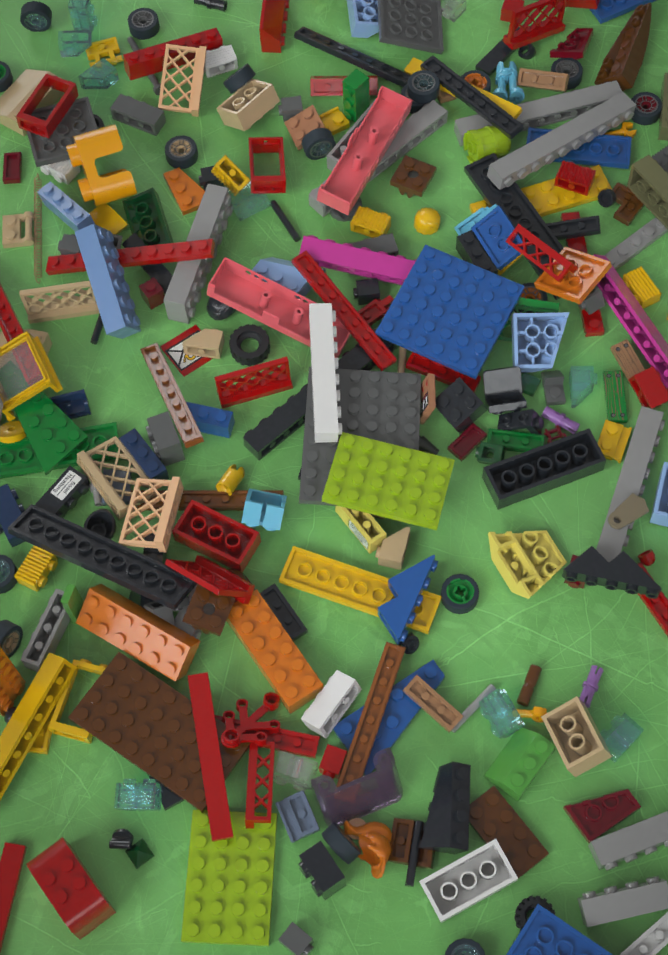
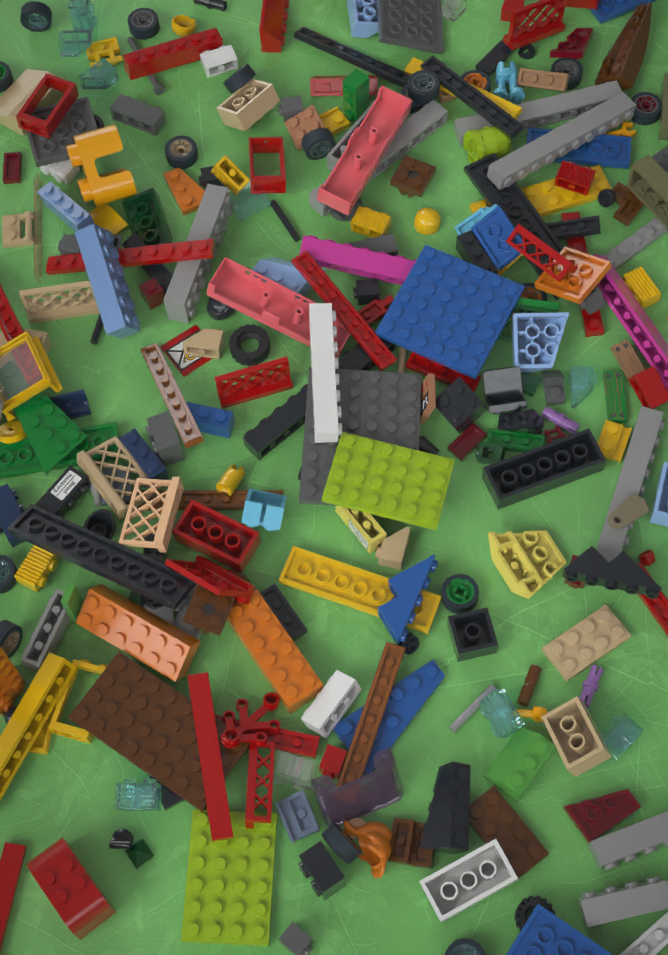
(183, 25): none -> yellow hair
(197, 79): light nougat fence -> none
(413, 859): black bar -> none
(433, 703): medium nougat plate -> none
(472, 634): none -> black brick
(586, 643): none -> tan plate

